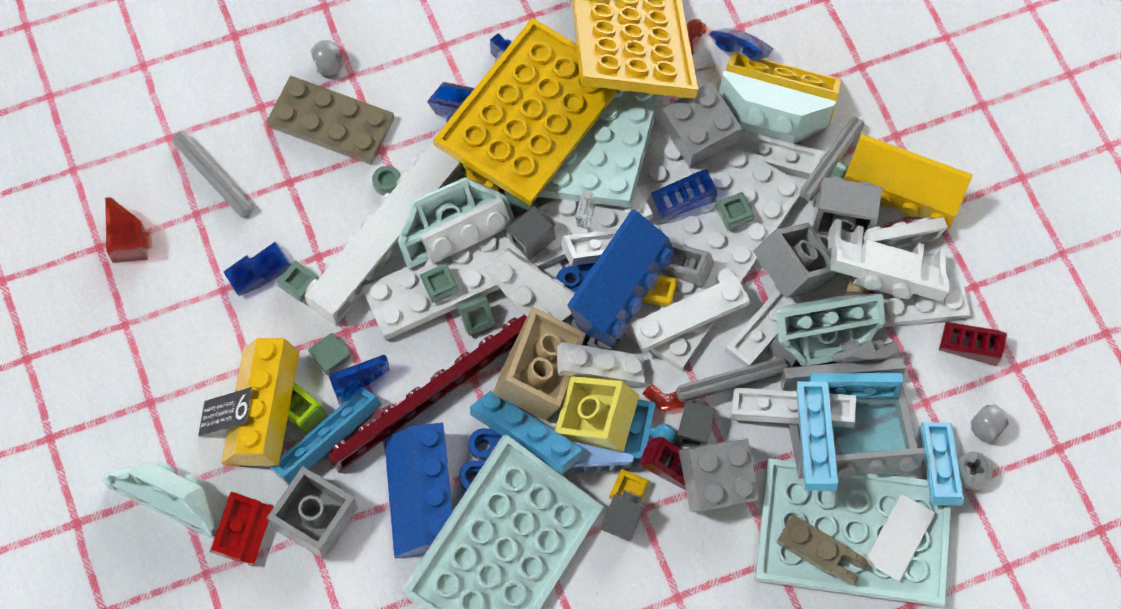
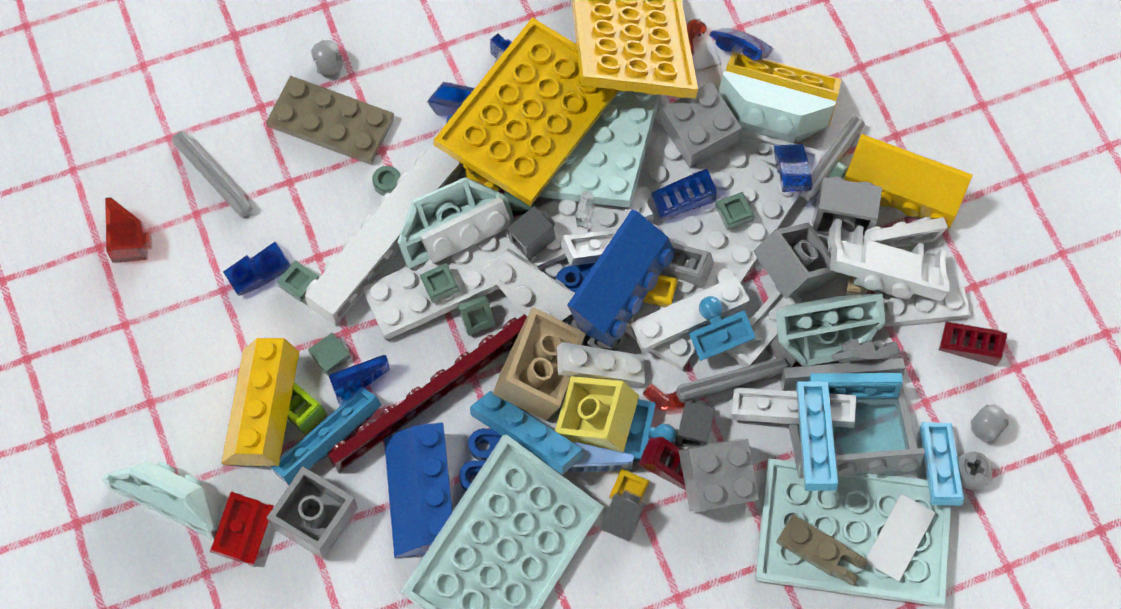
(225, 411): black sticker -> none
(721, 333): none -> dark azure plate
(793, 167): none -> clear blue slope

